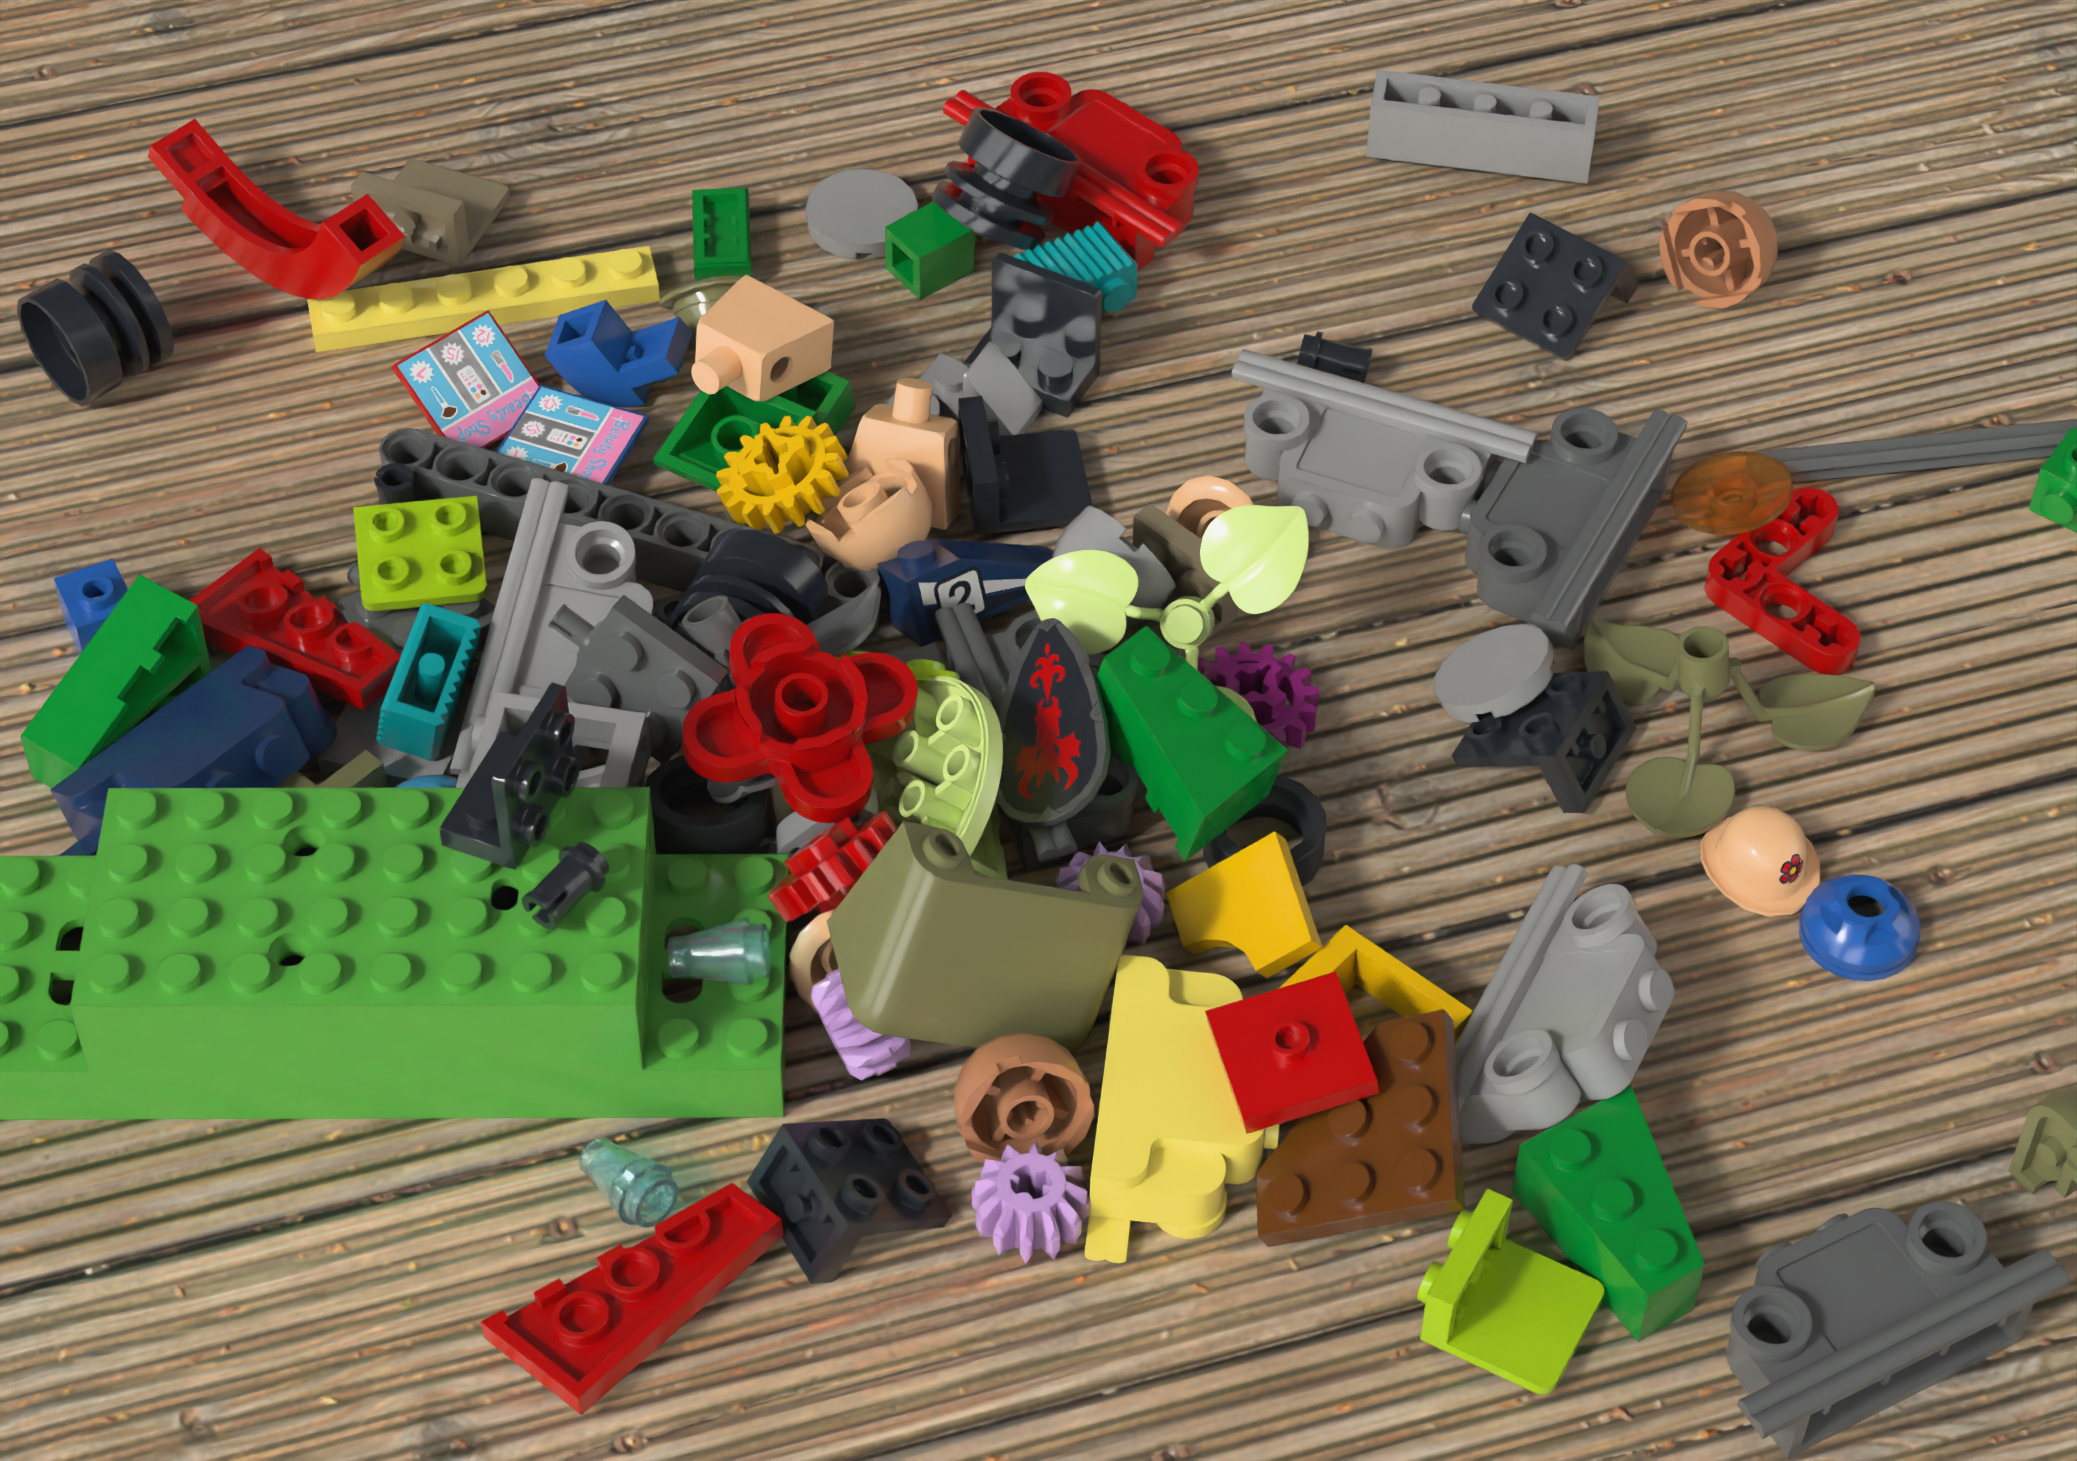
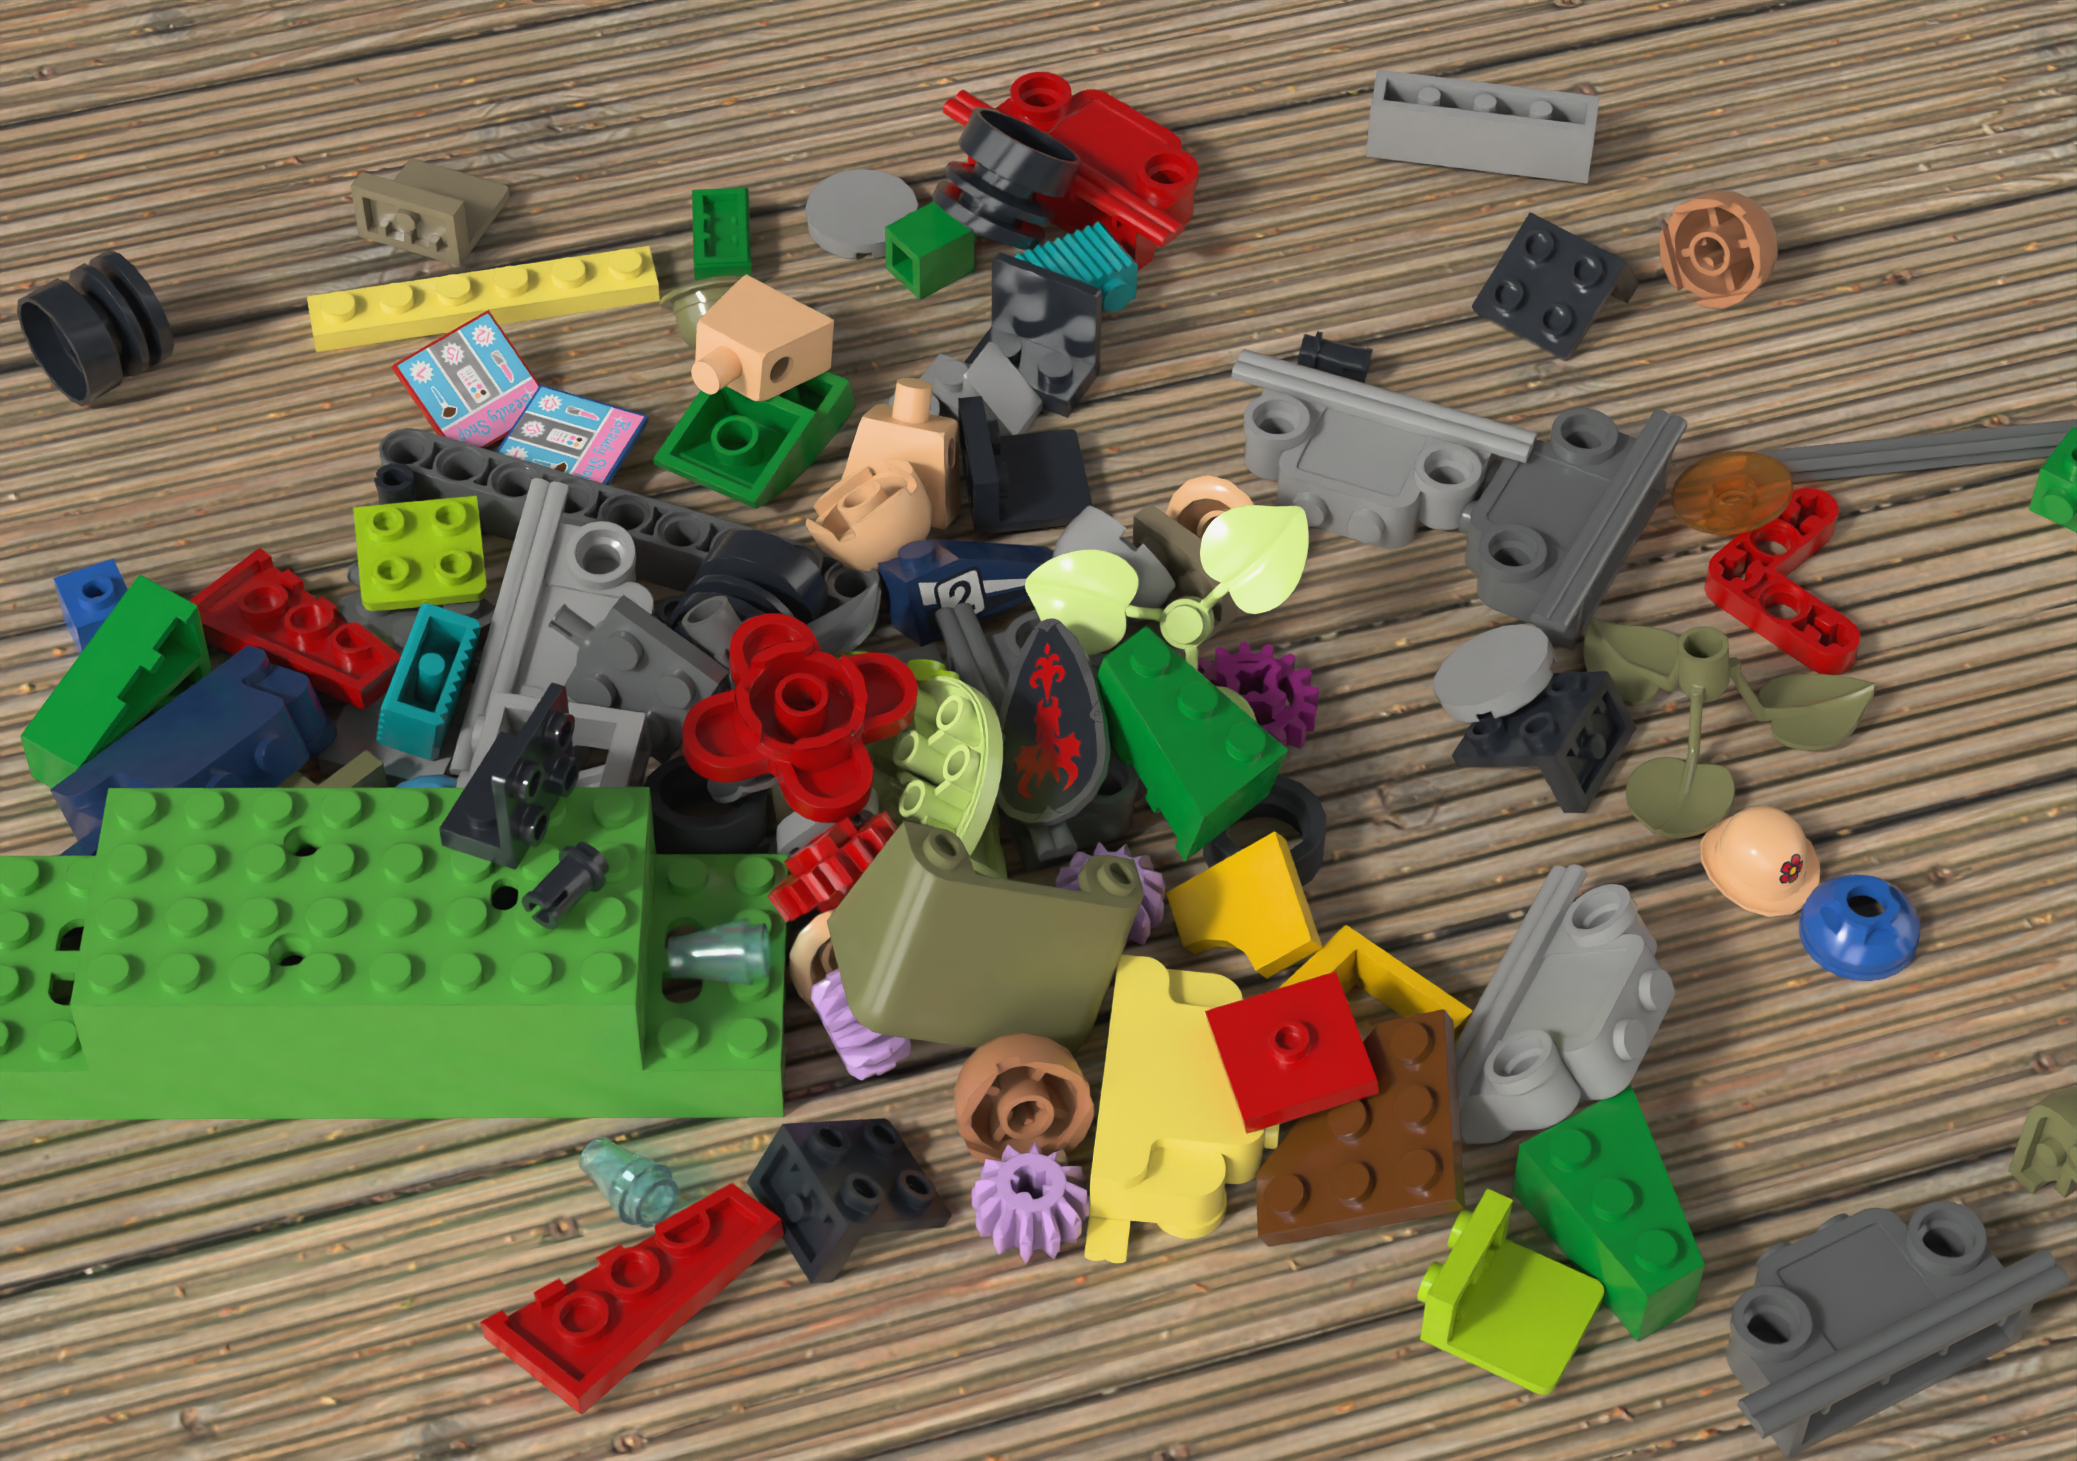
(263, 235): red arch -> none
(611, 362): blue brick -> none
(782, 474): yellow gear -> none

